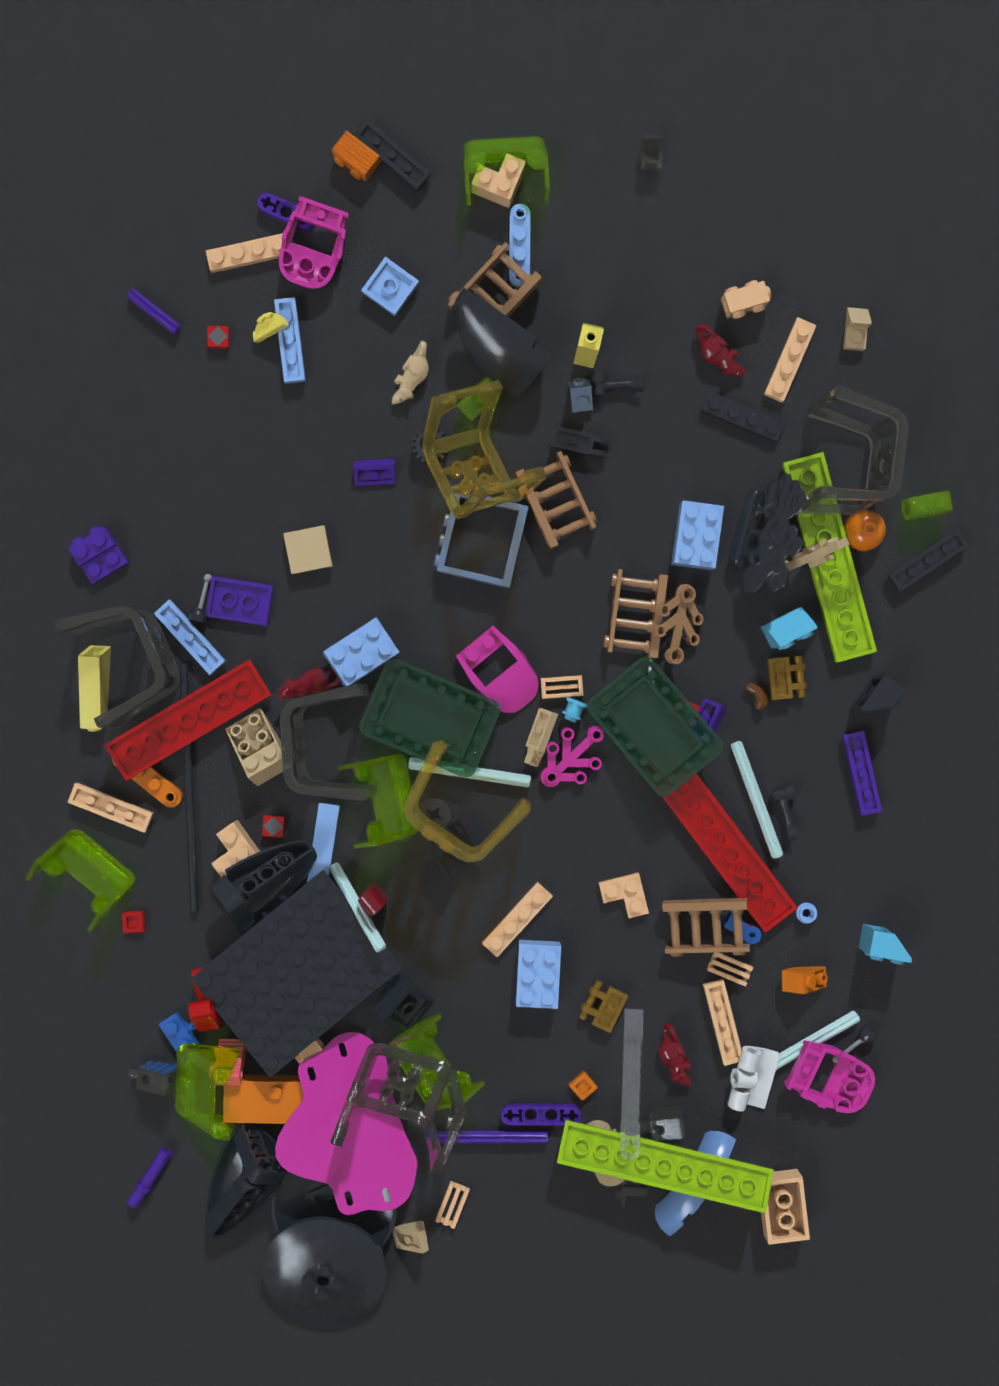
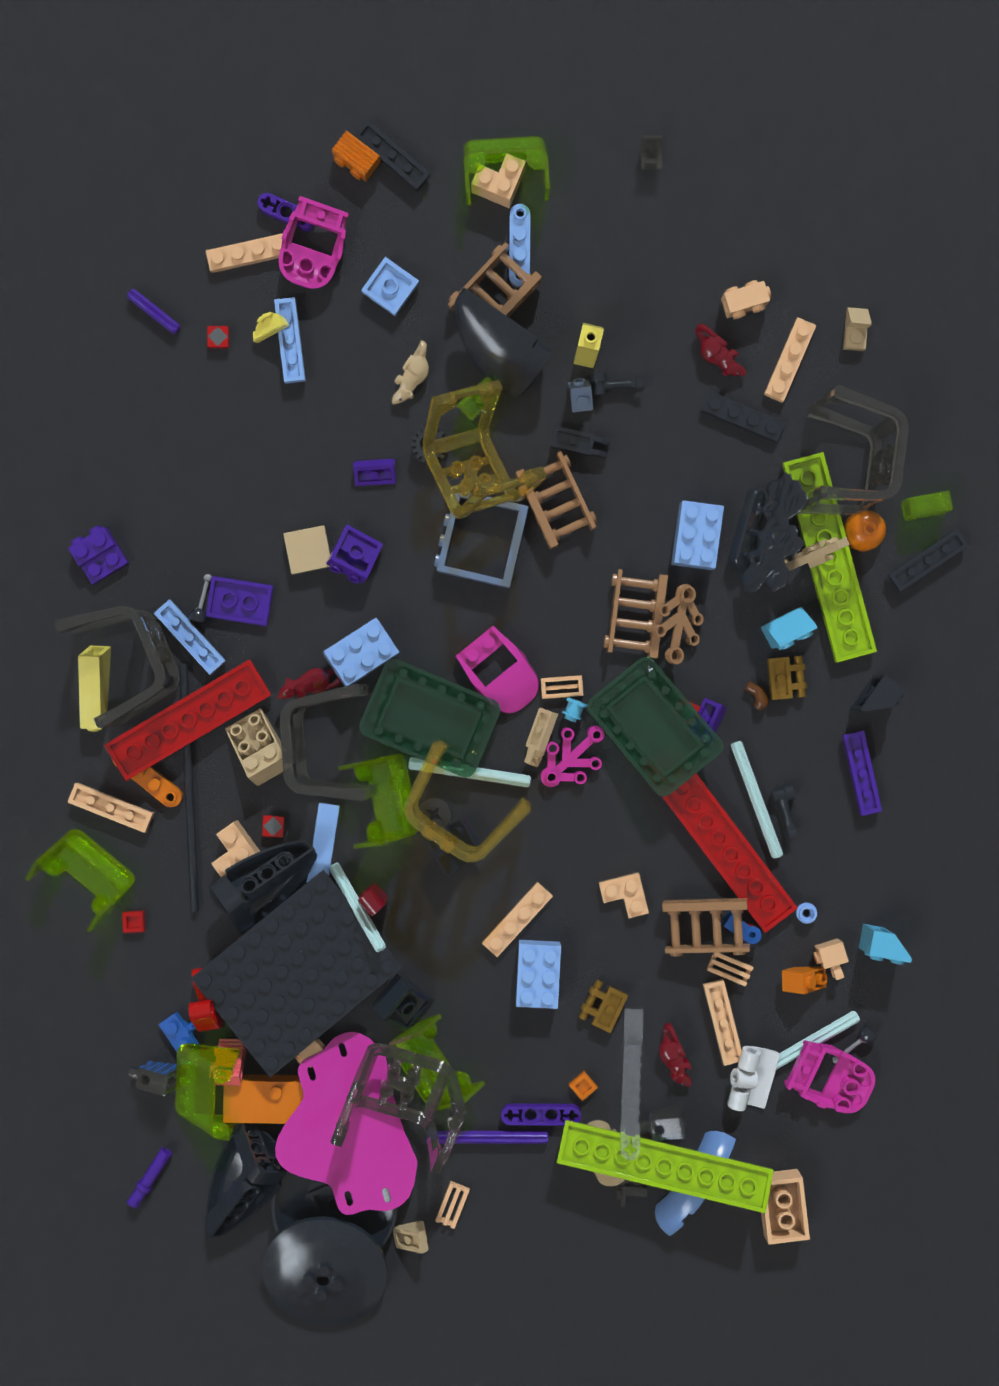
(354, 554): none -> dark purple plate
(831, 955): none -> light nougat brick

